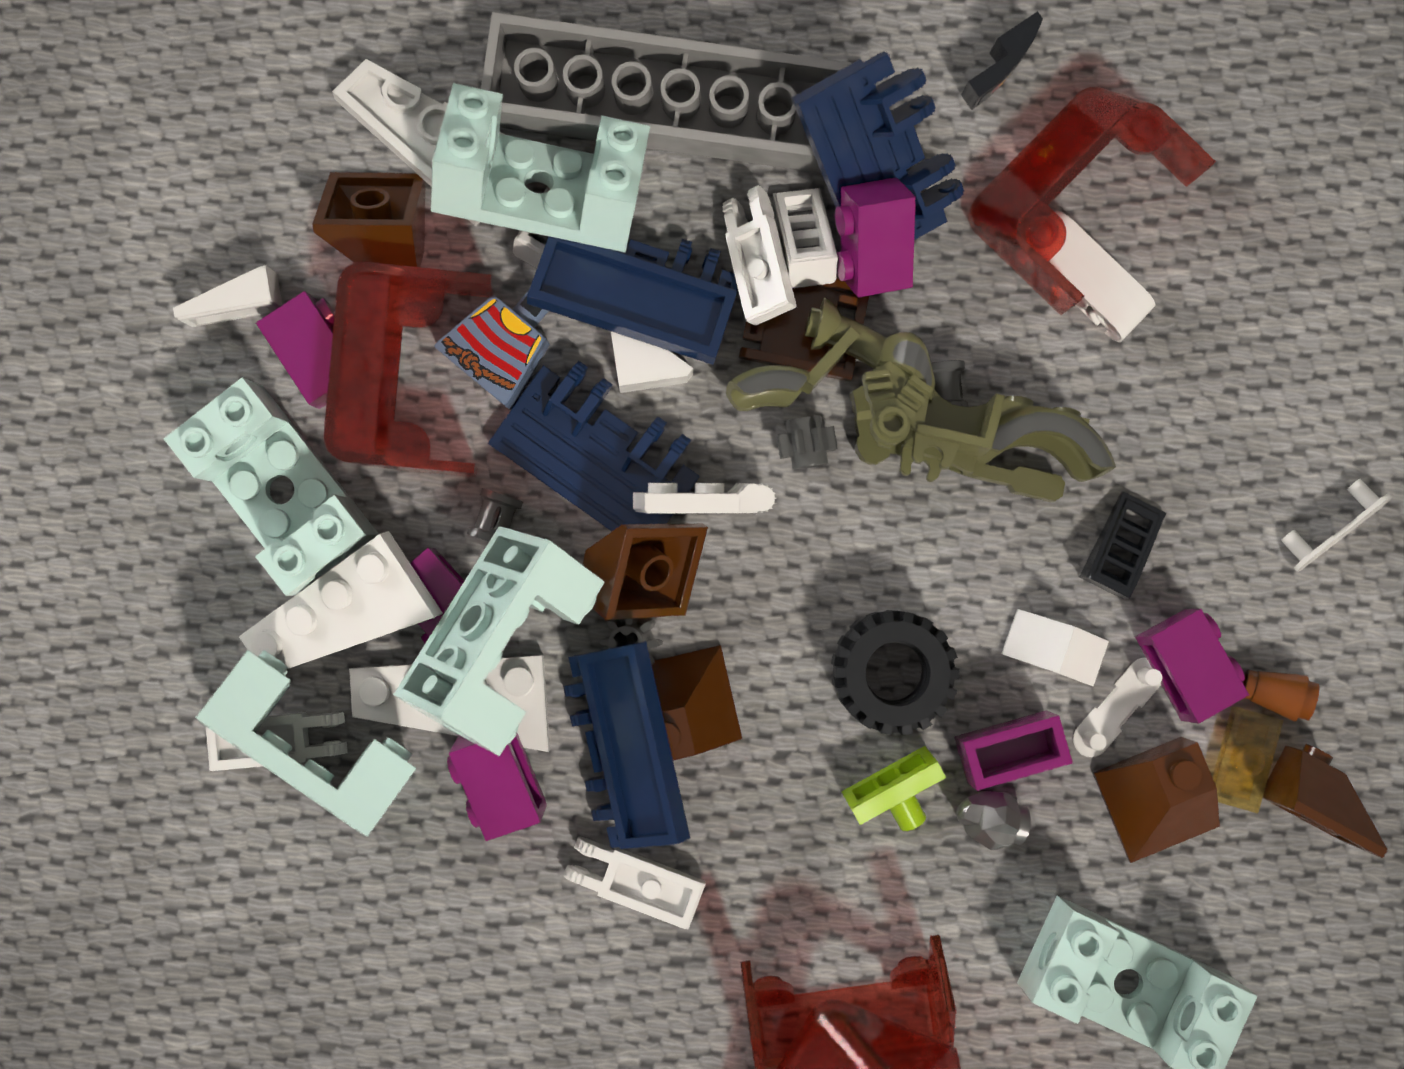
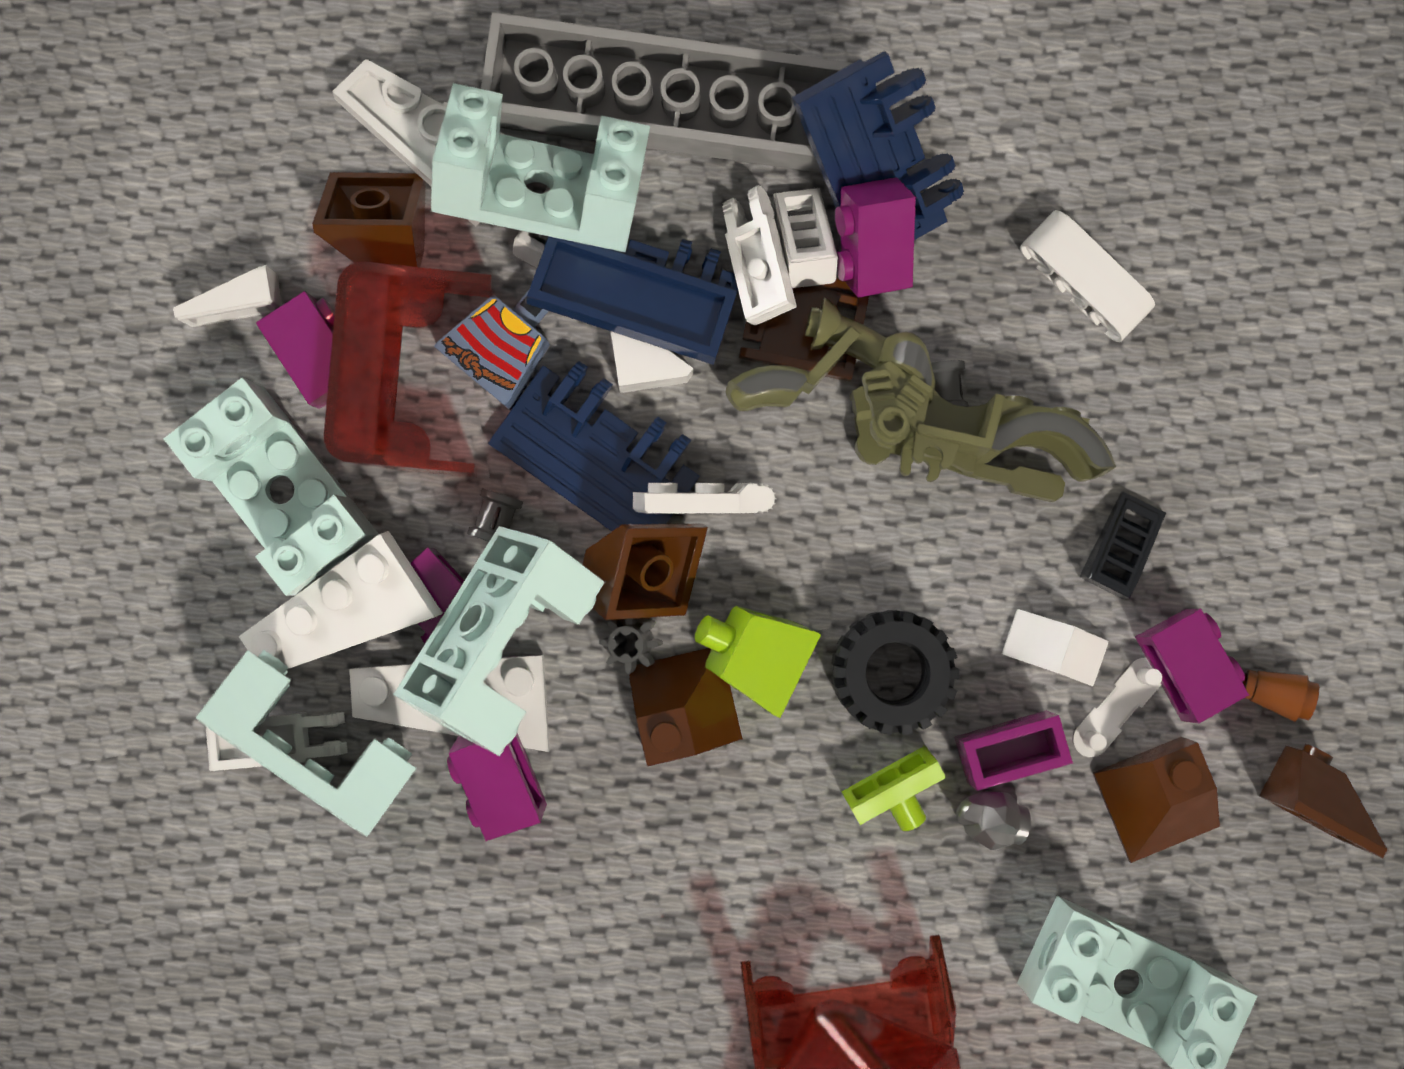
(628, 747): dark blue hinge -> none
(639, 883): white hinge -> none
(758, 654): none -> lime torso
(806, 442): dark grey gear -> none
(1007, 54): black slope -> none
(1014, 207): clear red windscreen -> none
(1246, 758): clear yellow plate -> none
(1365, 497): white piece -> none

